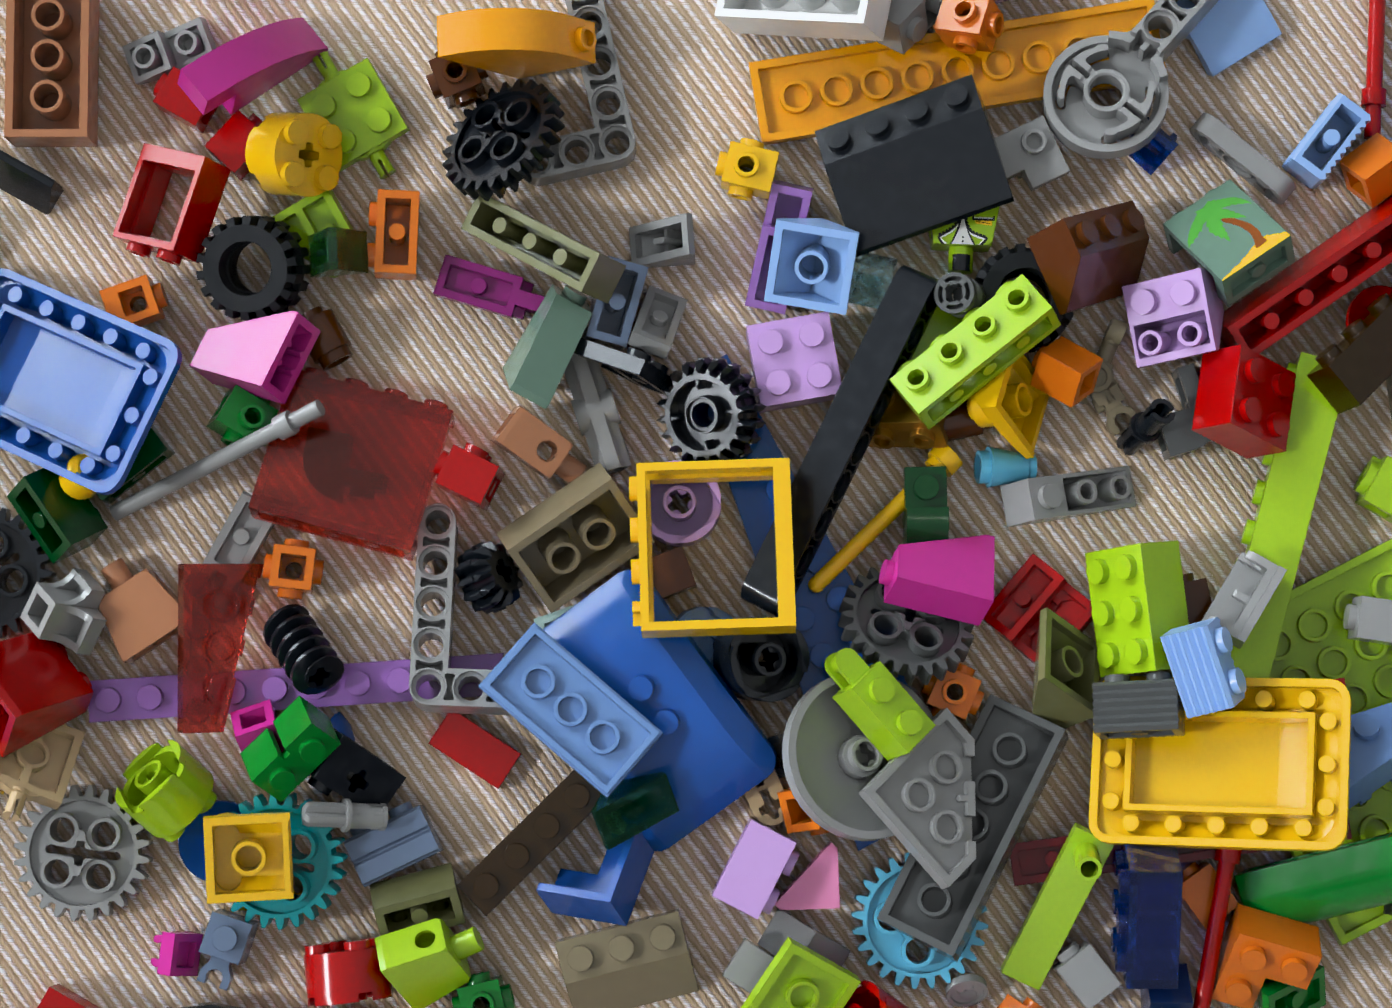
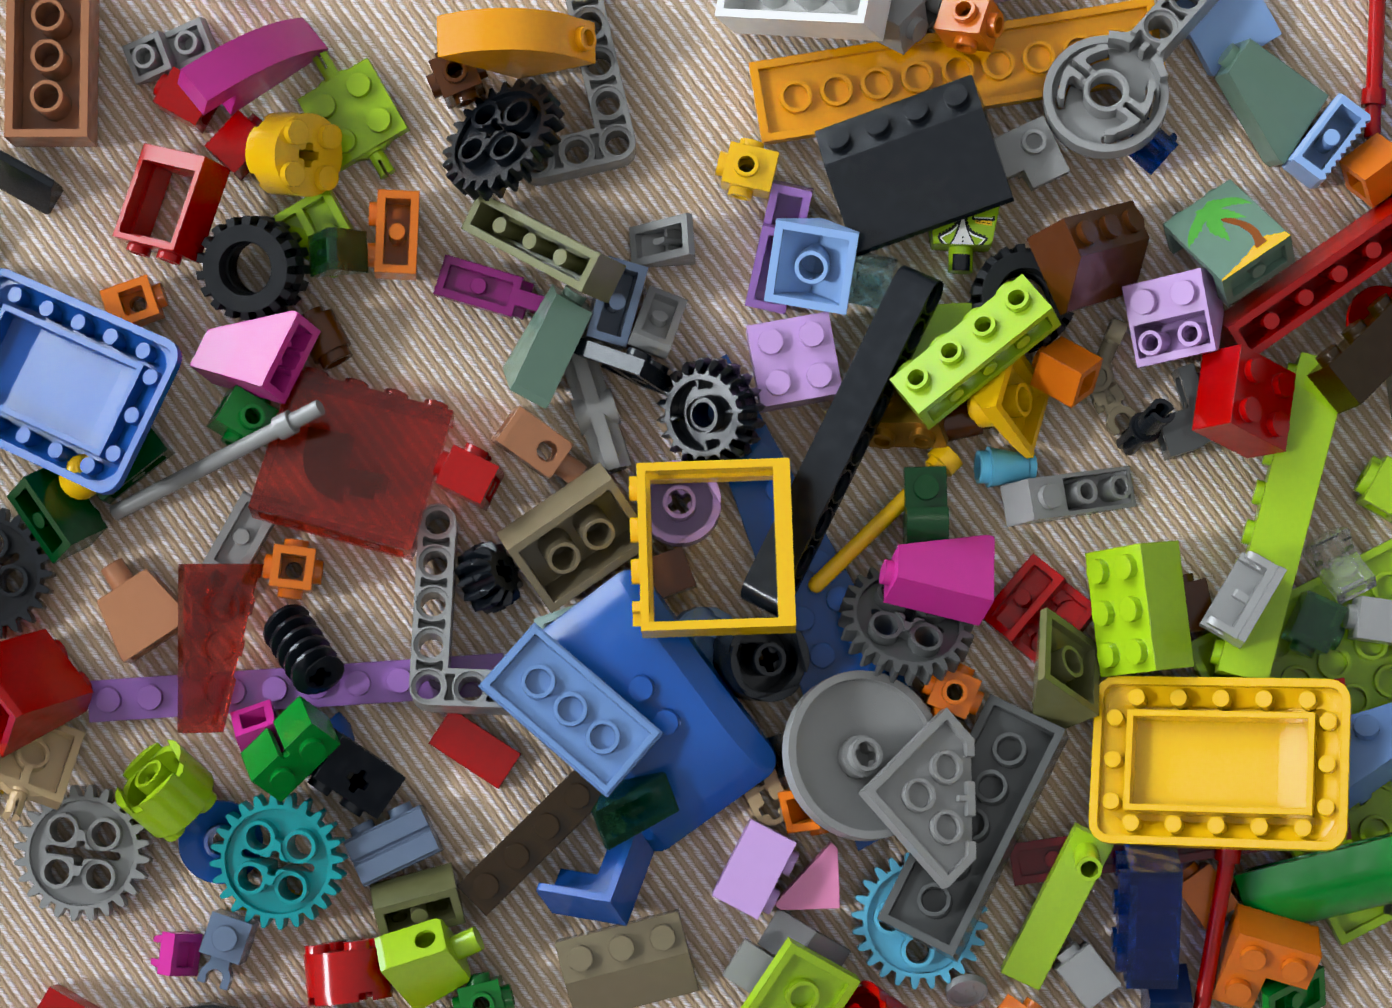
(67, 611): light grey brick -> none
(248, 857): yellow slope -> none
(345, 815): light grey axle -> none
(877, 704): lime brick -> none
(965, 298): dark grey wheel -> none
(1137, 707): dark grey brick -> none
(1204, 667): light blue brick -> none
(1242, 158): light grey beam -> none
(1268, 99): none -> sand green slope
(1314, 625): none -> clear green brick
(1338, 564): none -> clear slope

